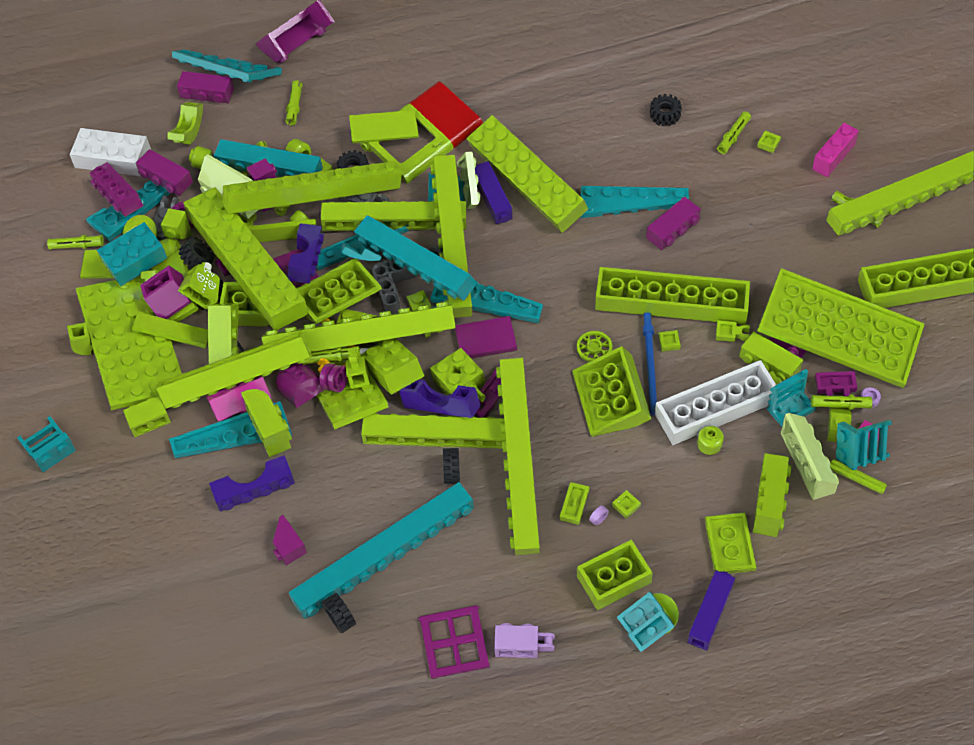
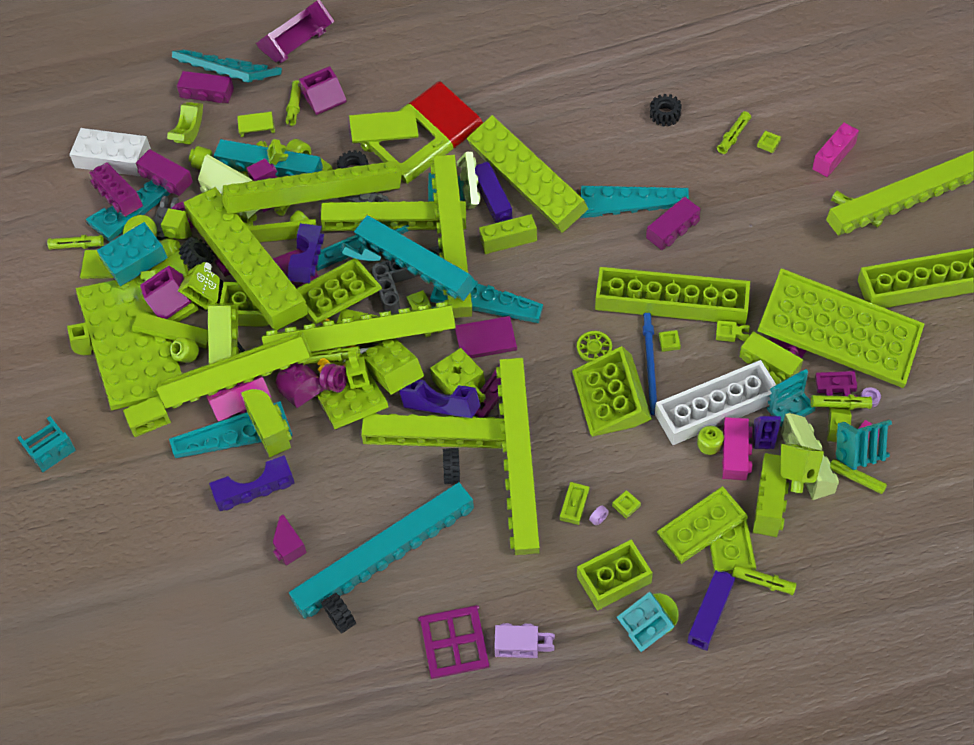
(184, 350): none -> lime head
(255, 123): none -> lime hinge
(276, 152): none -> lime tile
(322, 90): none -> magenta slope
(508, 234): none -> lime brick
(702, 524): none -> lime tile
(736, 449): none -> dark pink brick
(765, 431): none -> dark purple slope
(788, 587): none -> lime pin
(800, 465): none -> lime torso

